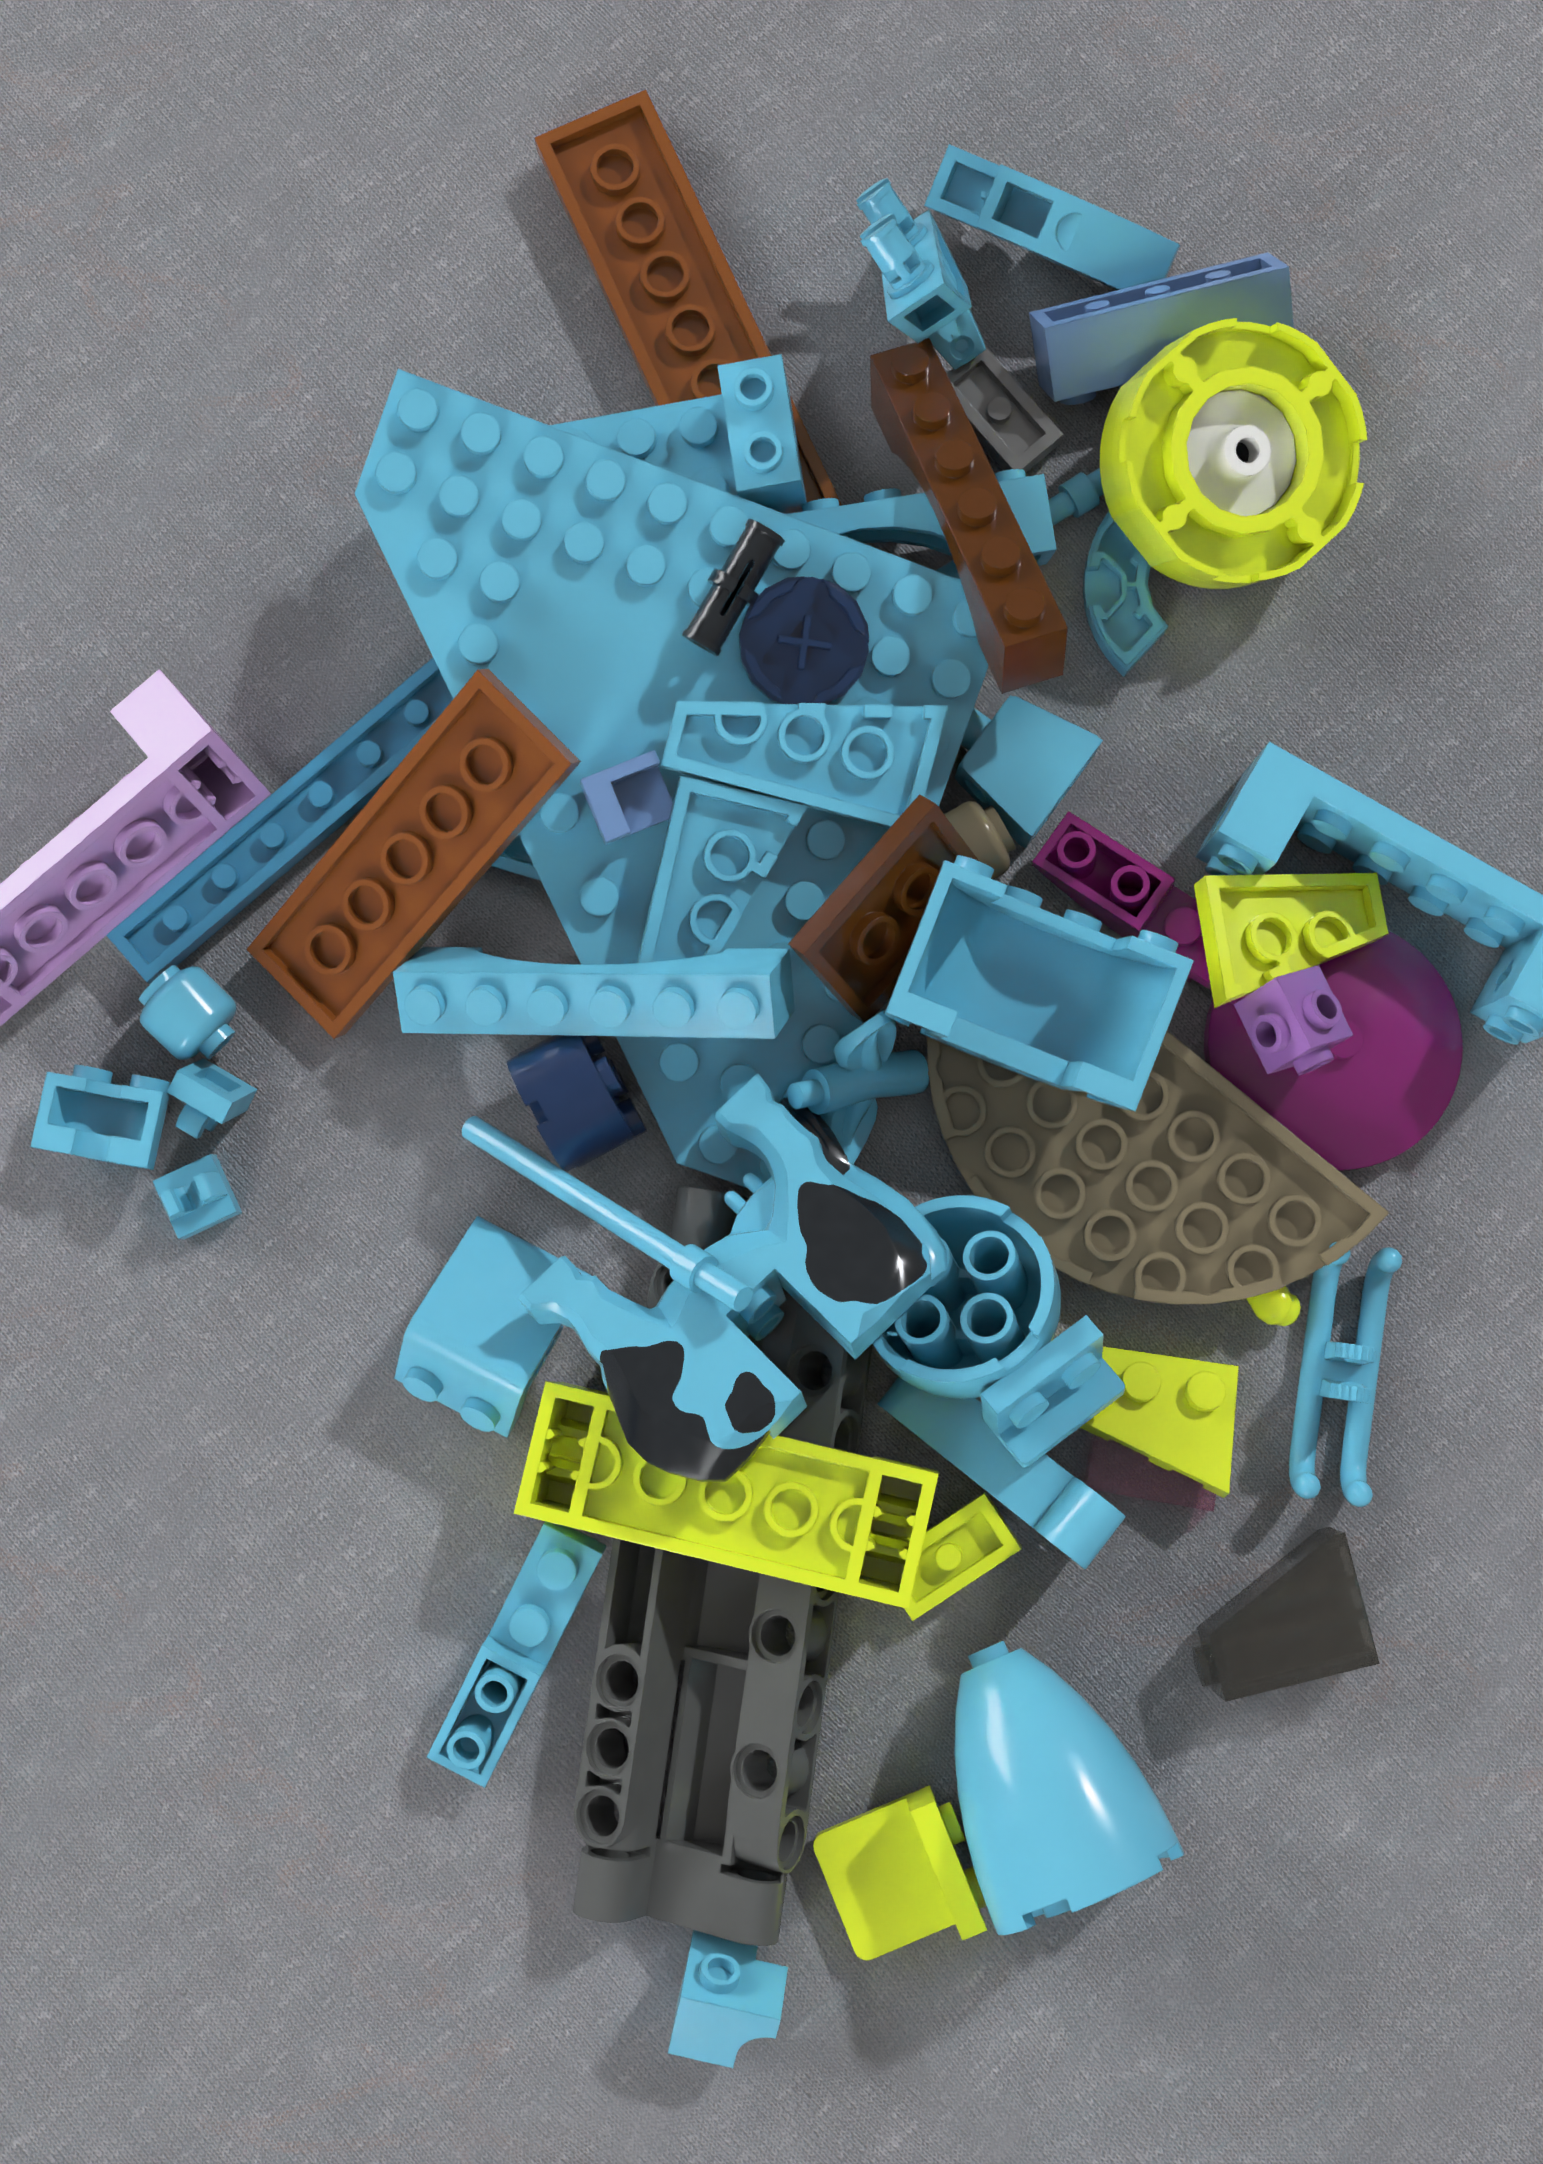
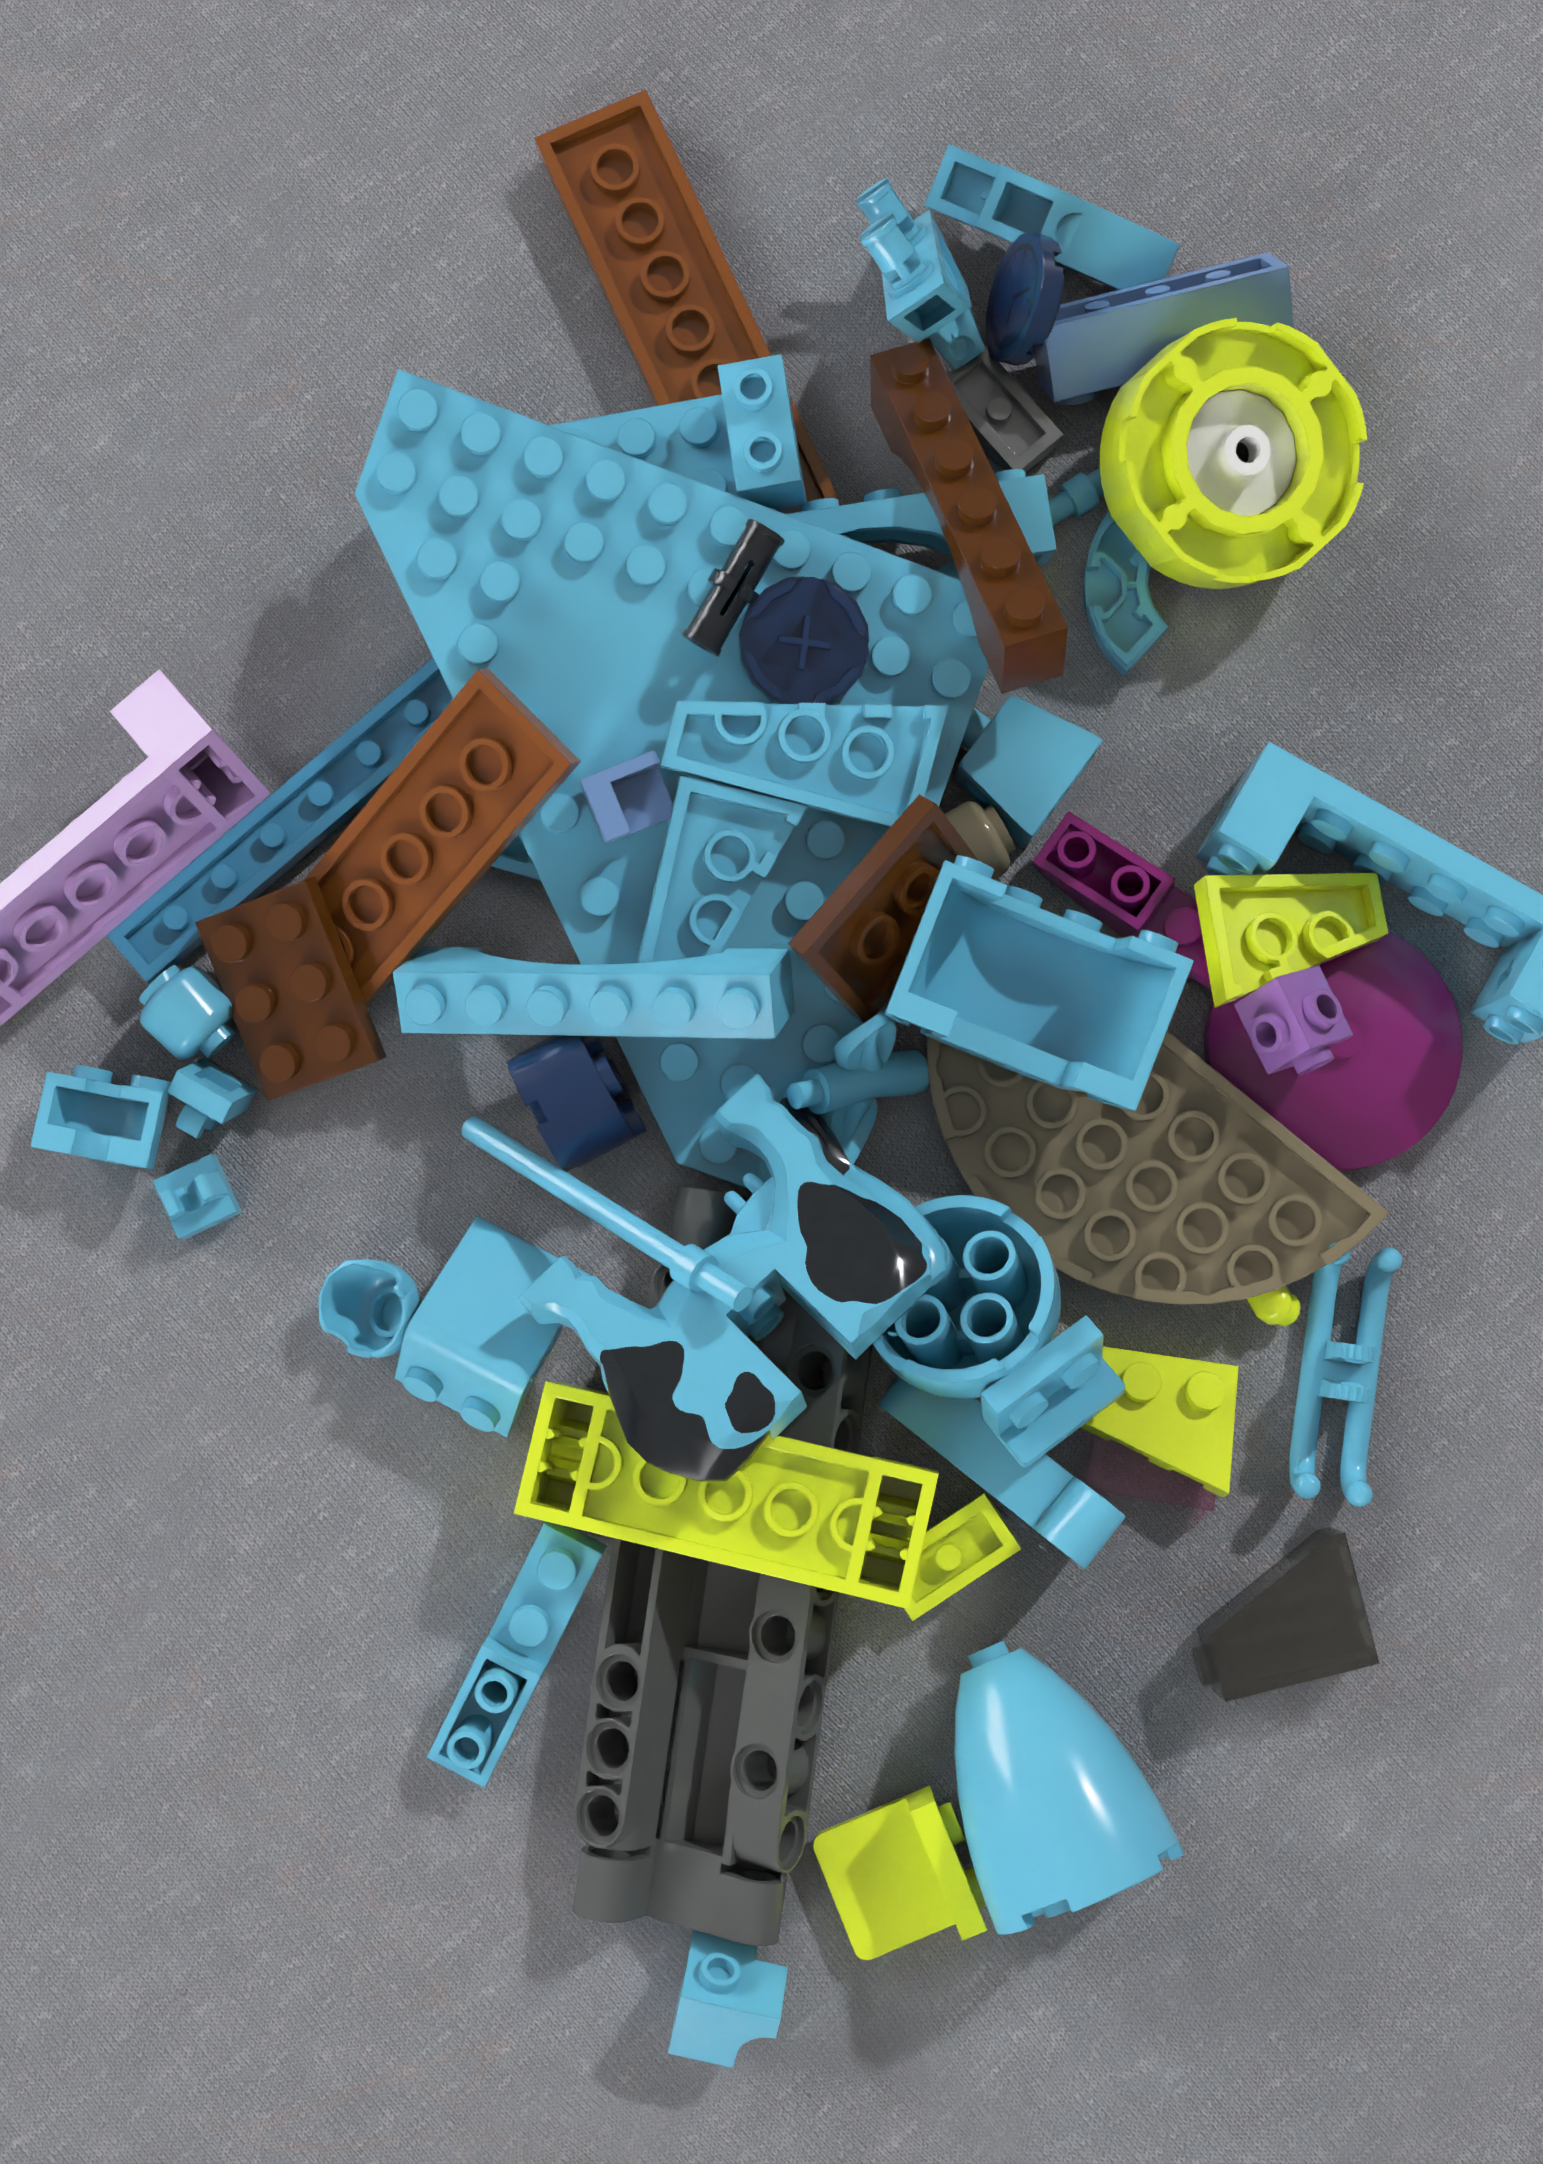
(291, 989): none -> reddish brown plate
(368, 1306): none -> medium azure hair
(1024, 299): none -> dark blue tile

